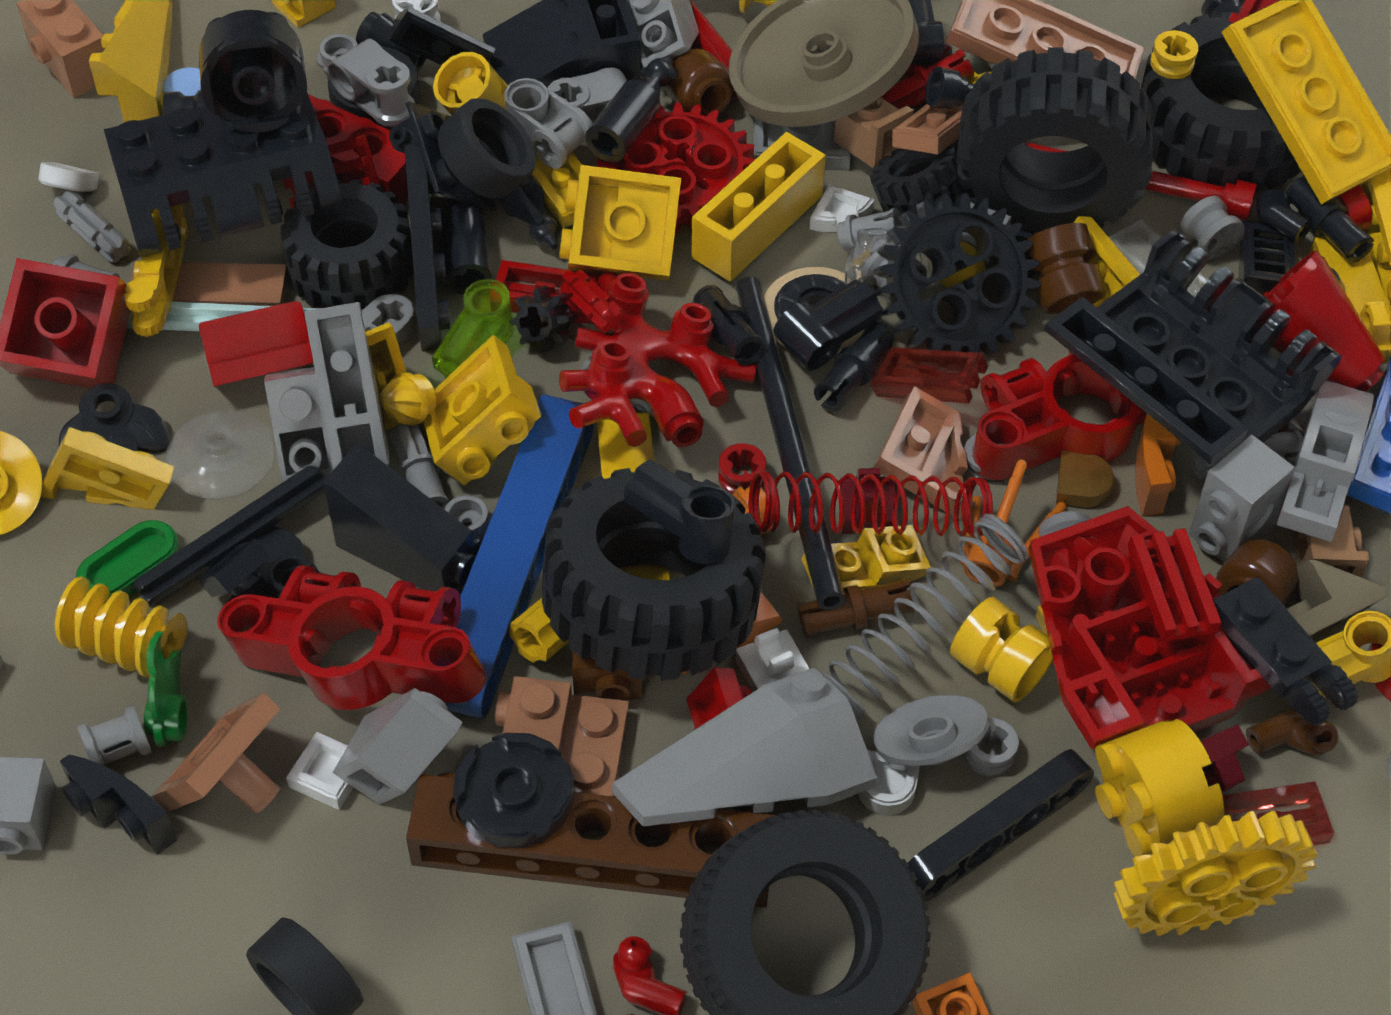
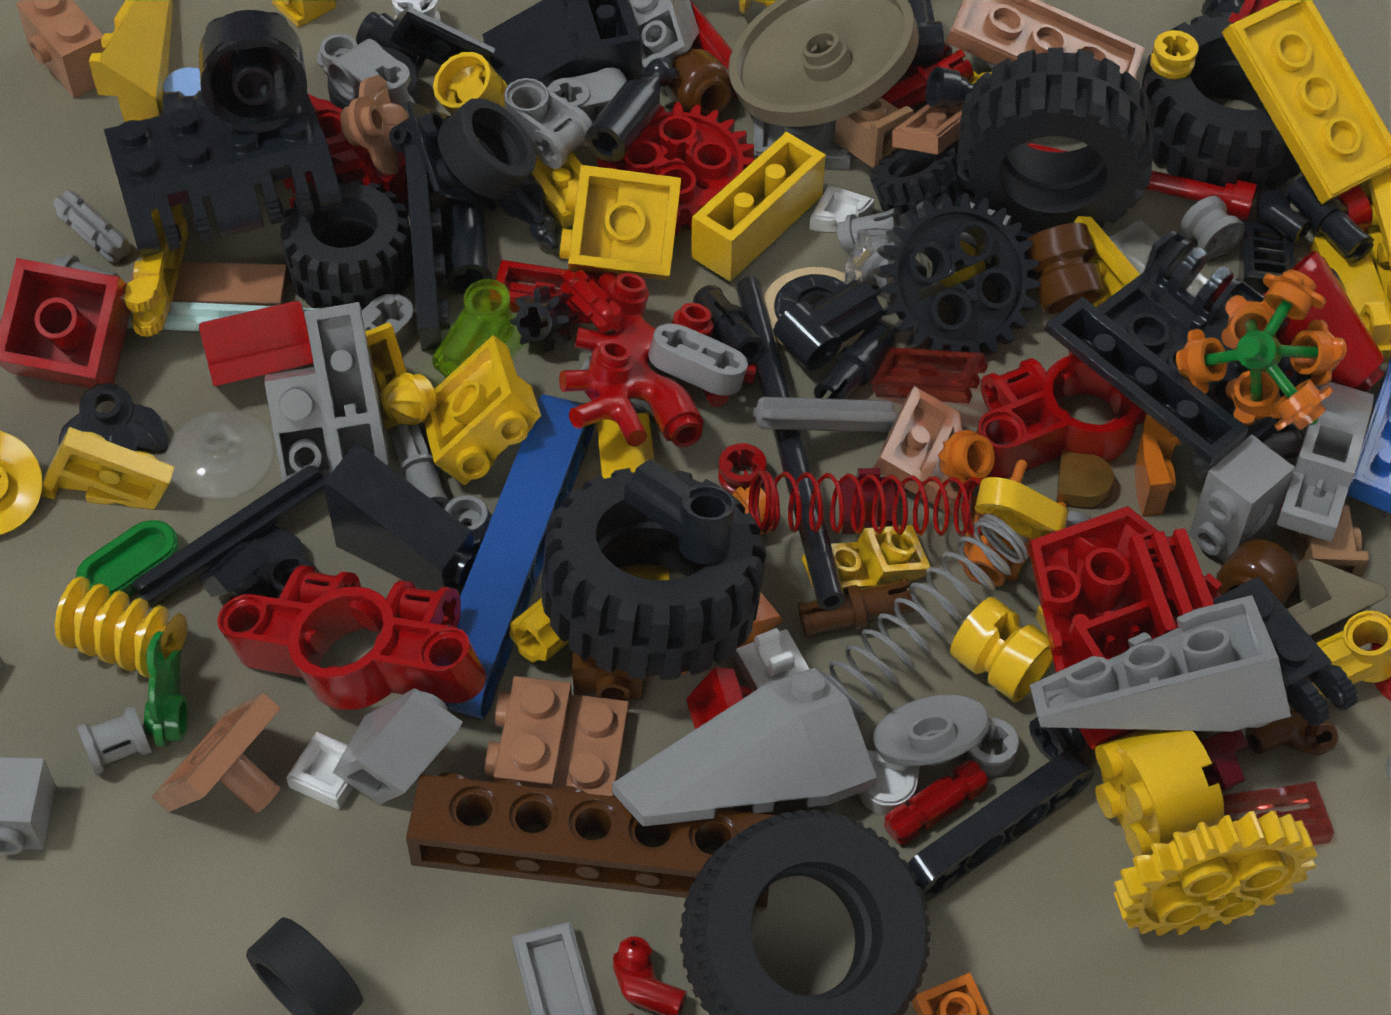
(68, 177): white tile -> none
(114, 798): black slope -> none
(370, 120): none -> nougat plate
(513, 790): black tile -> none
(697, 359): none -> light grey beam
(824, 414): none -> light grey axle
(935, 802): none -> red axle
(966, 456): none -> orange plate
(1020, 507): none -> yellow beam
(1055, 740): none -> black bush
(1198, 677): none -> light grey wedge
(1253, 332): none -> orange plant

